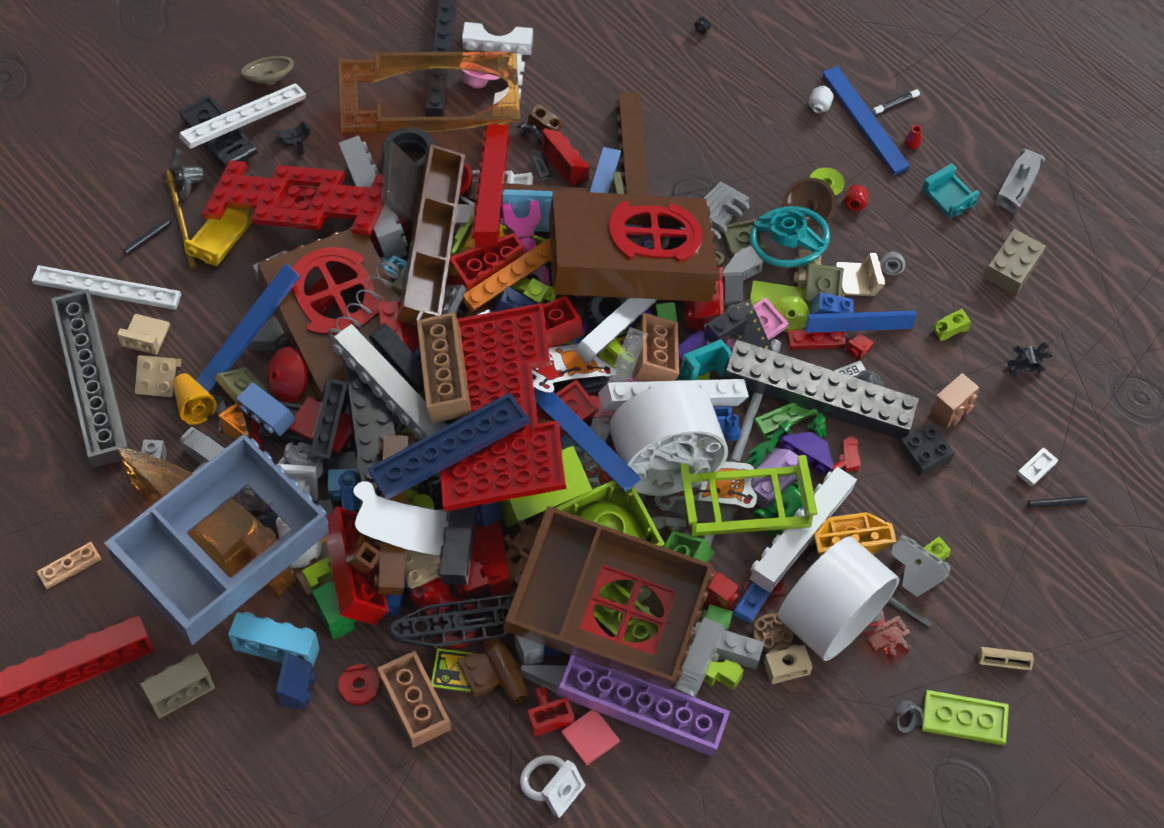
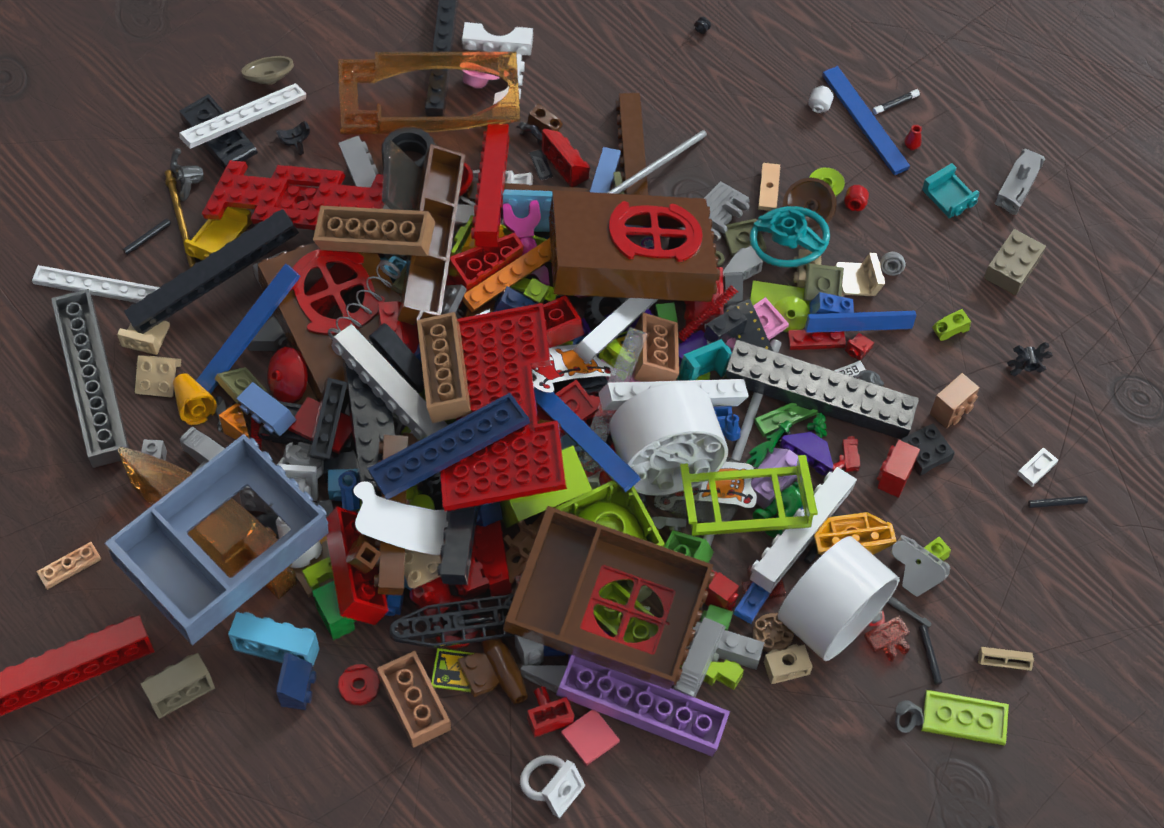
(211, 272): none -> black brick
(374, 230): none -> medium nougat brick
(644, 172): none -> light grey piece
(710, 309): none -> red piece
(769, 186): none -> light nougat tile
(897, 468): none -> brick
(930, 655): none -> black bar

